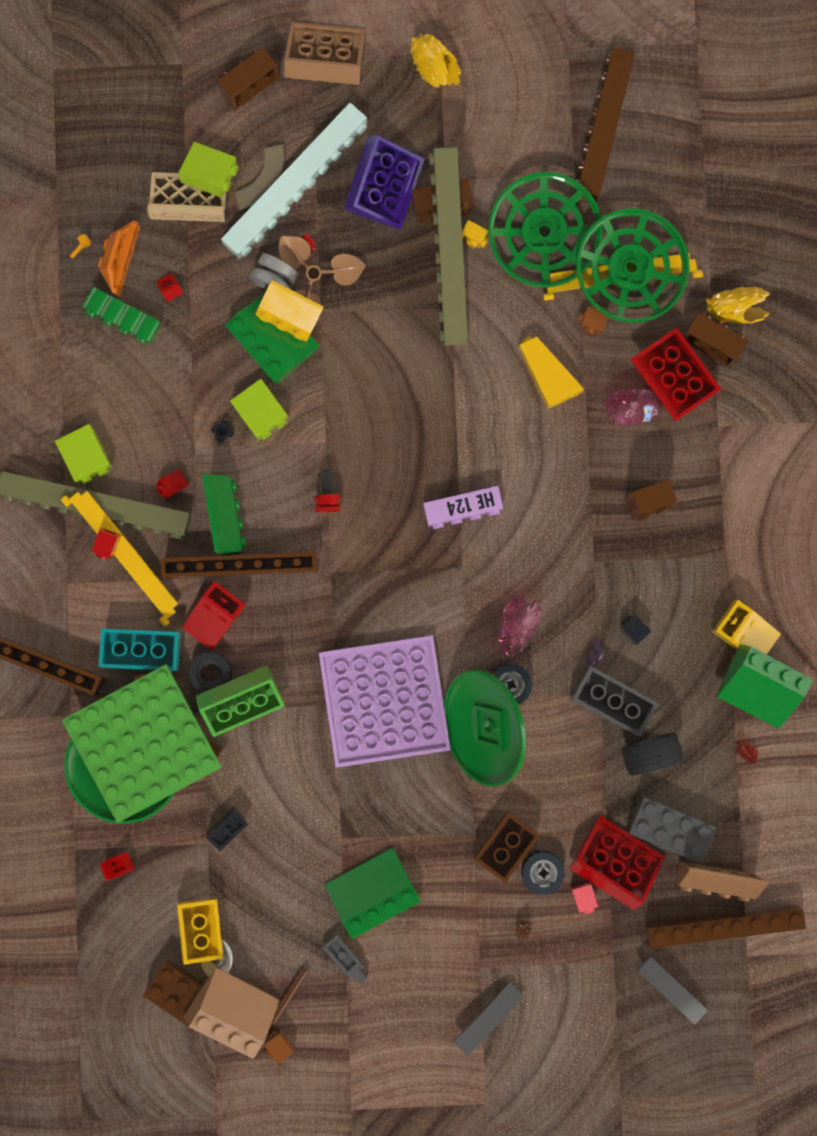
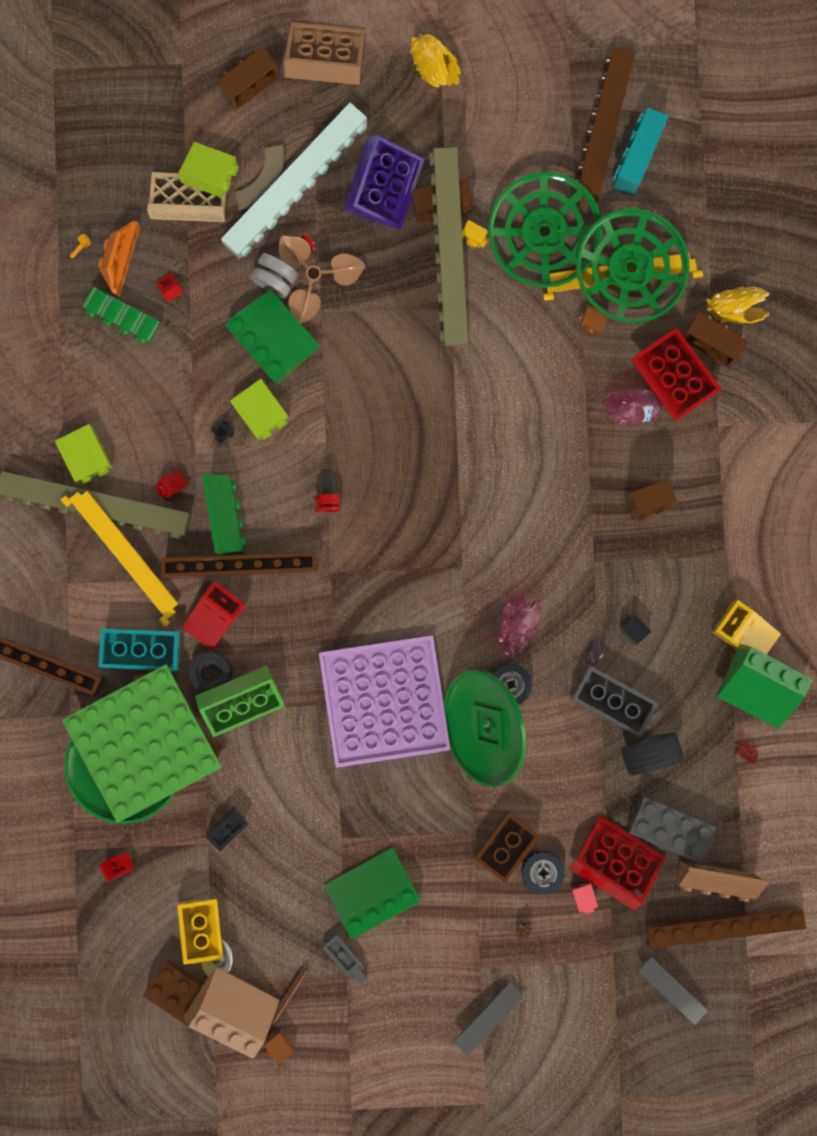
(106, 544): red brick -> none
(289, 311): yellow slope -> none
(463, 506): lavender brick -> none
(549, 375): yellow slope -> none
(639, 151): none -> teal brick

